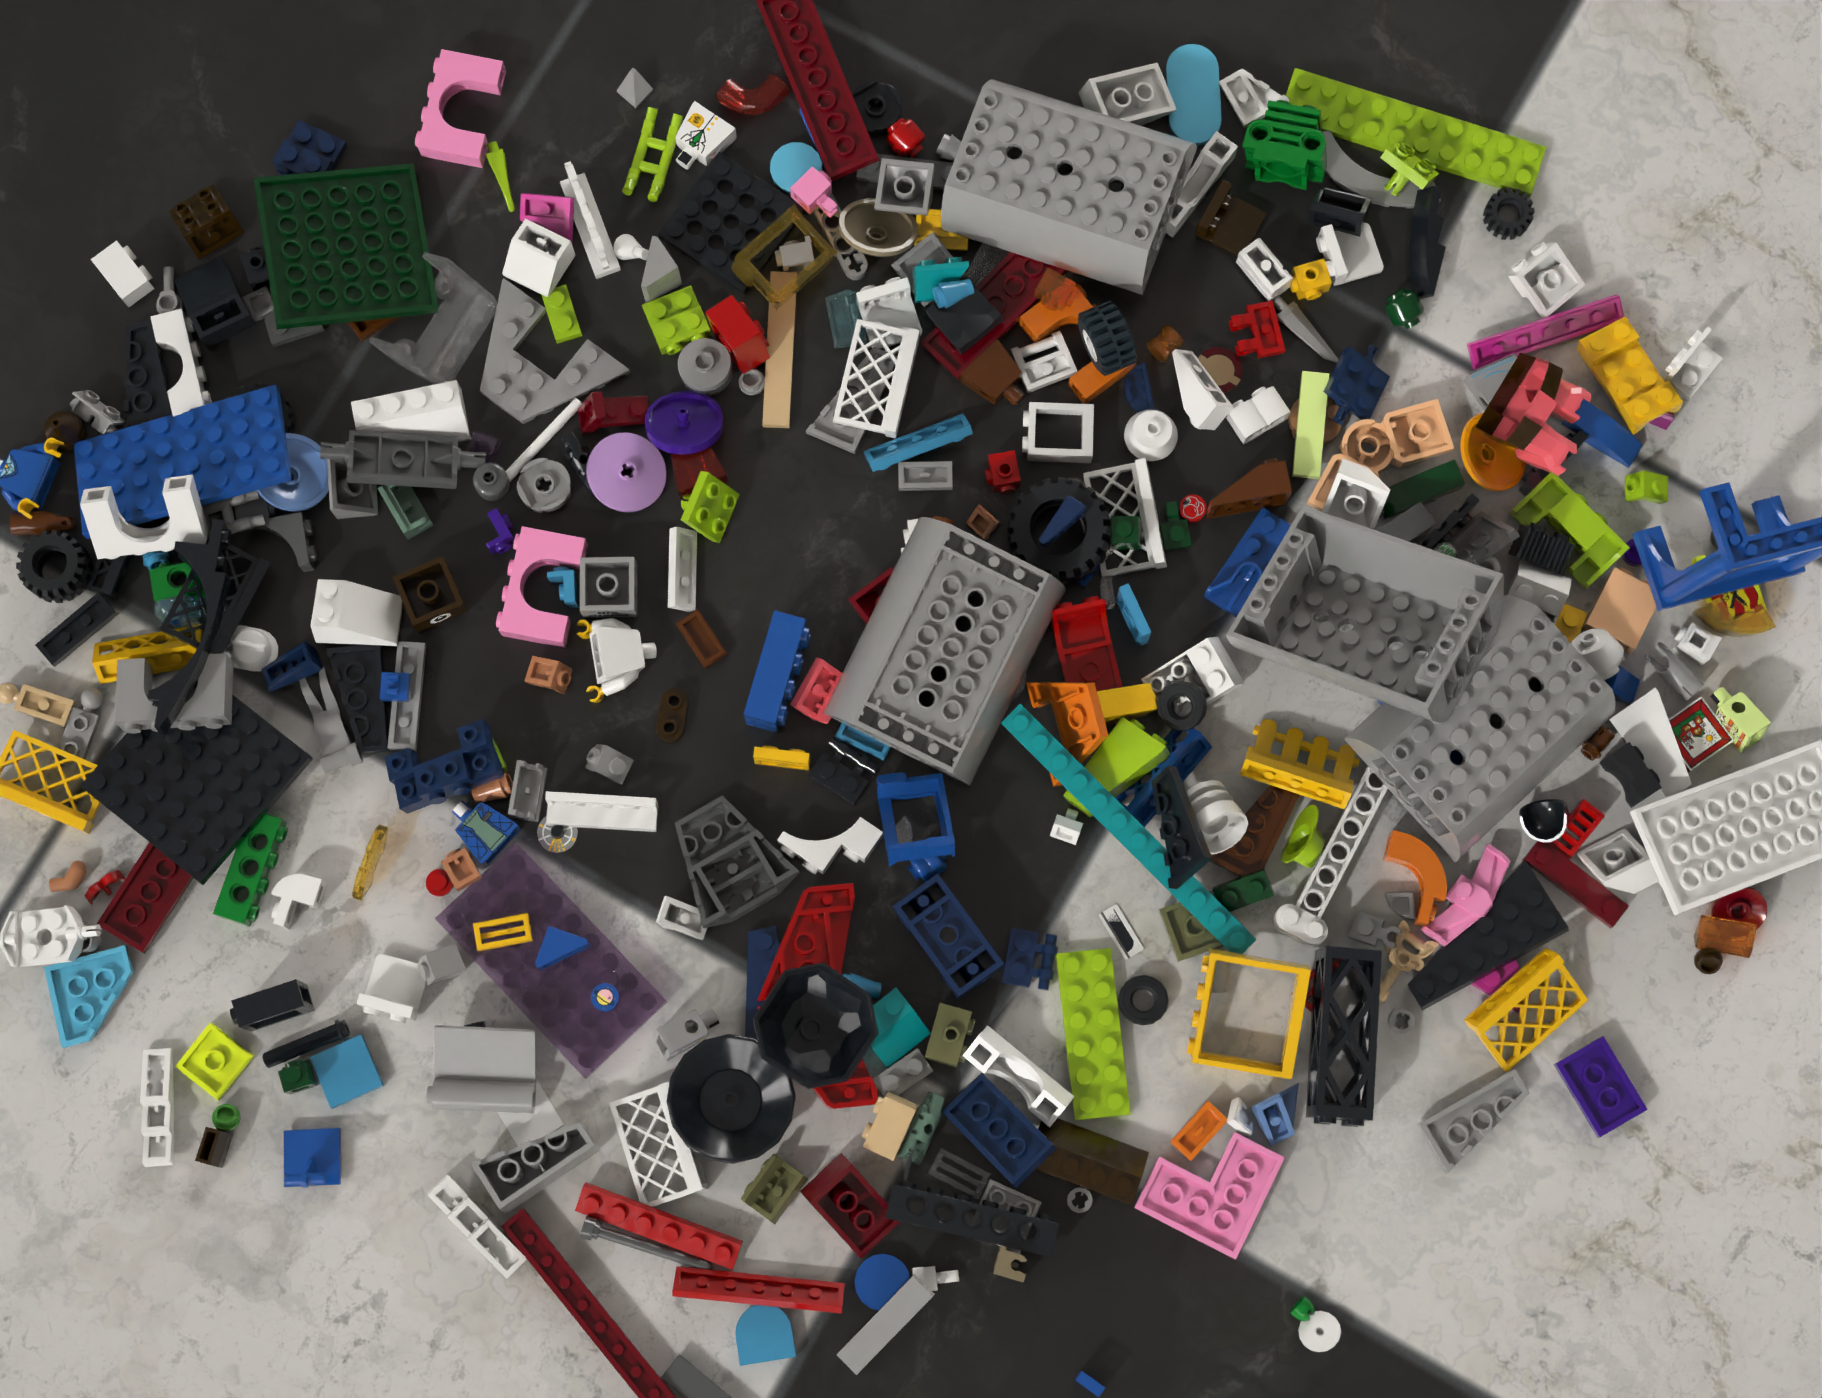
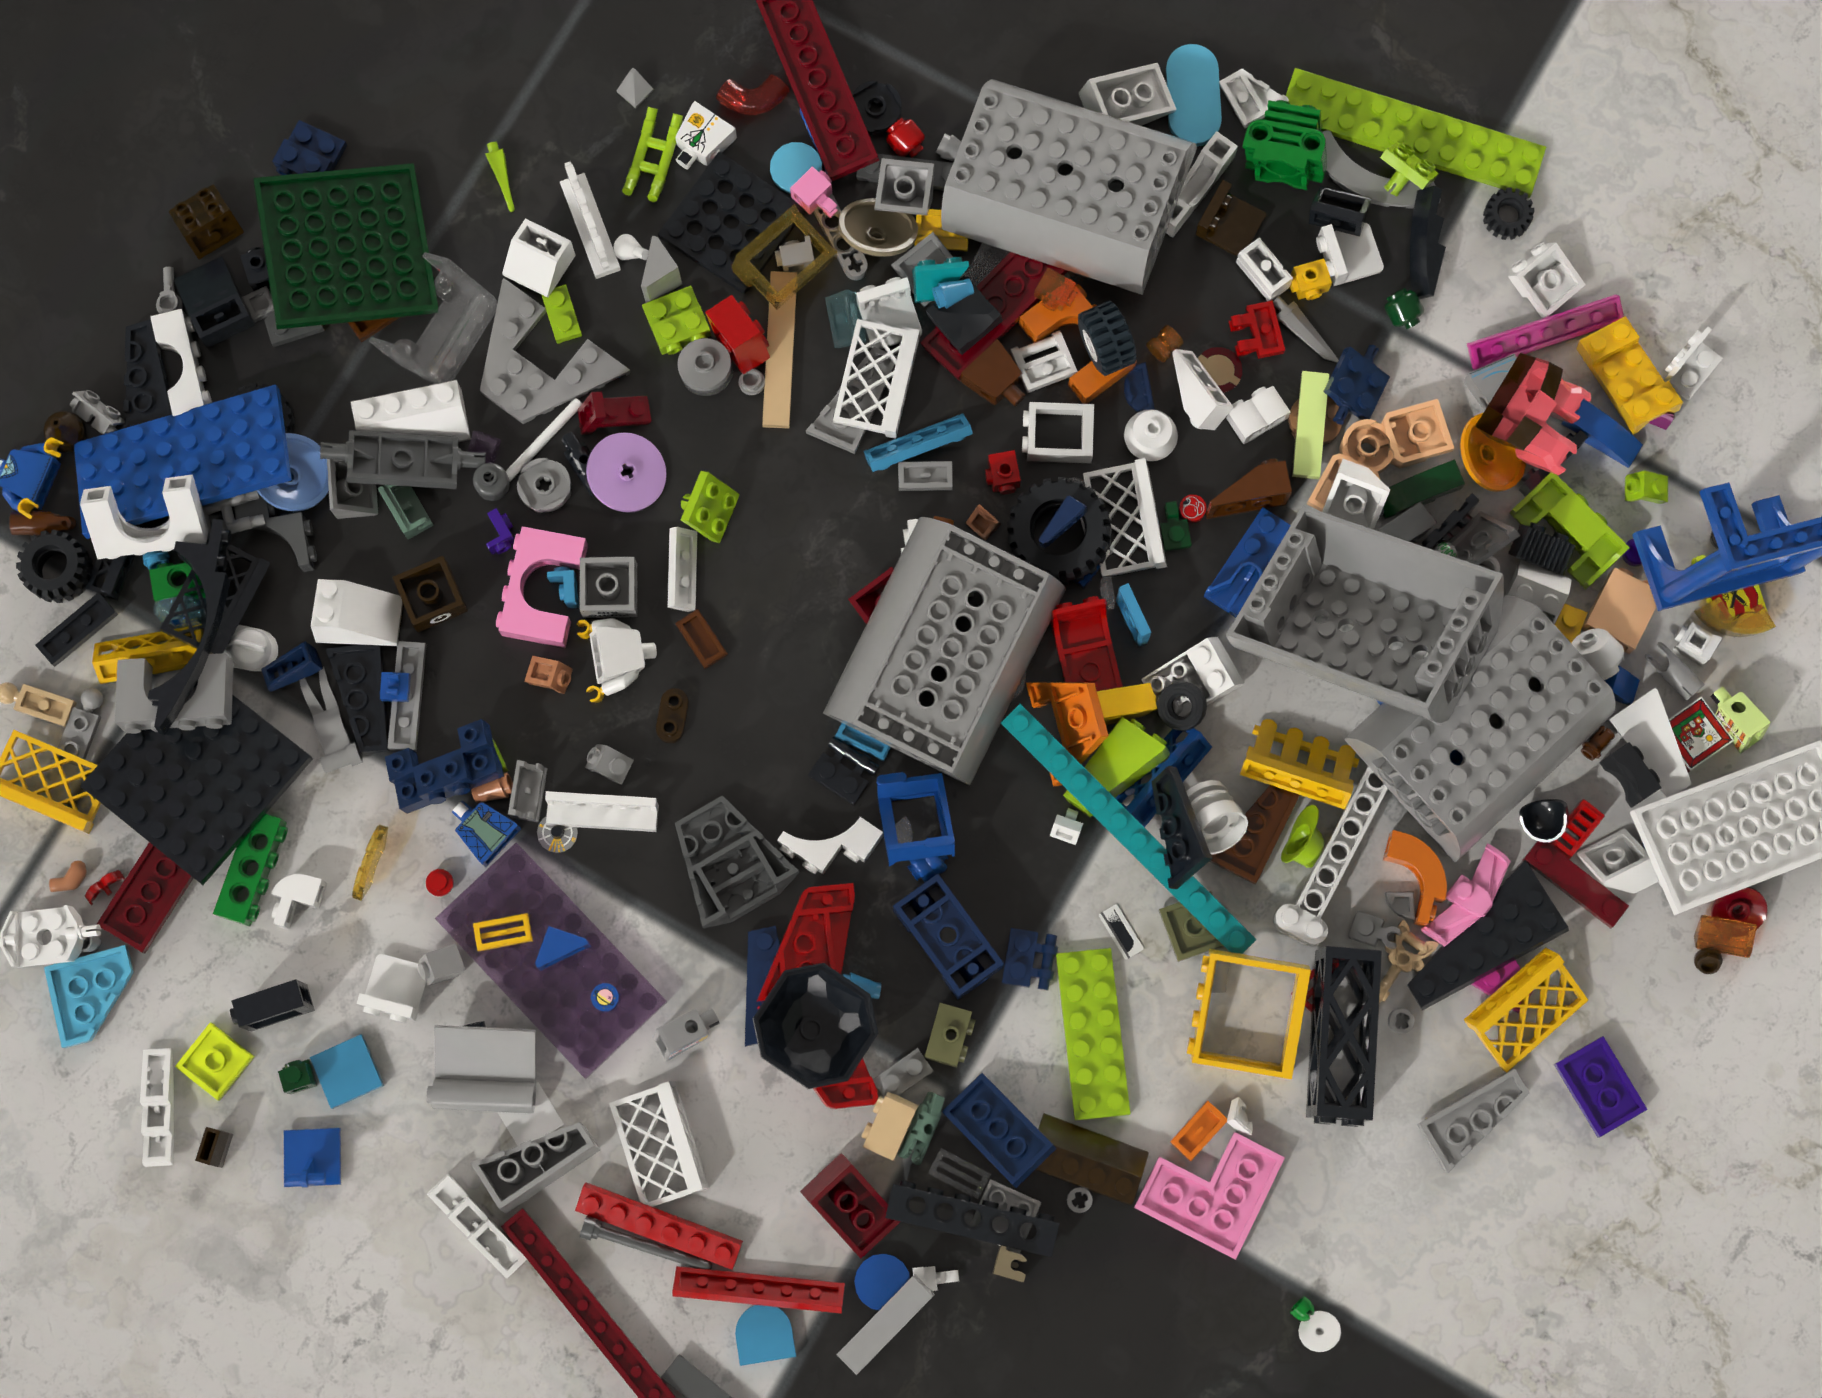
(123, 274): white brick -> none
(226, 1117): bright green plate -> none
(306, 1044): black axle -> none
(455, 74): bright pink arch -> none
(461, 868): nougat bracket -> none
(549, 212): dark pink wing -> none
(680, 917): white slope -> none
(684, 422): dark purple piece -> none
(688, 467): clear red torso -> none
(698, 1104): black dish -> none
(773, 1188): olive bracket -> none
(776, 672): blue brick -> none
(782, 758): yellow plate -> none
(817, 690): coral bracket -> none
(897, 1027): teal slope -> none
(998, 1057): white arch -> none
(1089, 1383): blue tile -> none
(1126, 532): dark green brick -> none
(1126, 1000): black tyre -> none
(1244, 890): dark green plate -> none
(1277, 1115): medium blue slope -> none

